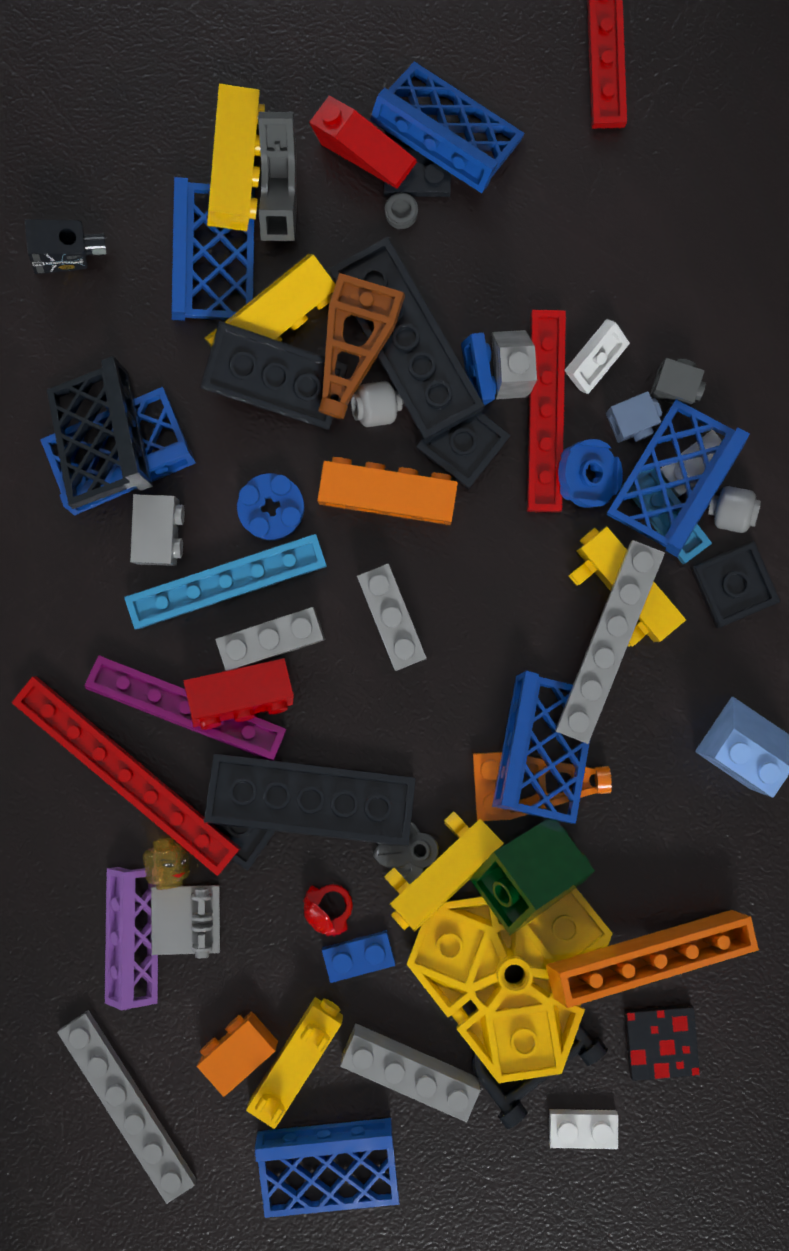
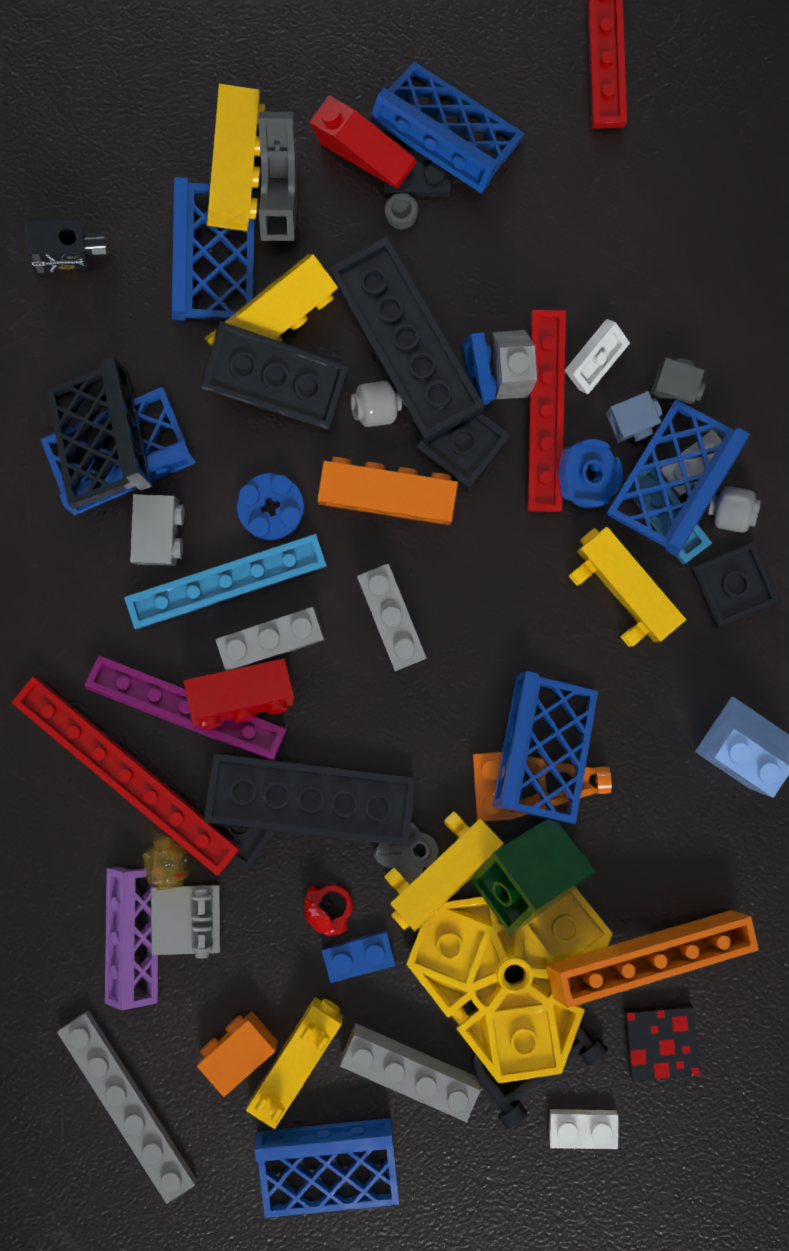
(364, 301): dark orange plate -> none
(609, 641): light grey plate -> none

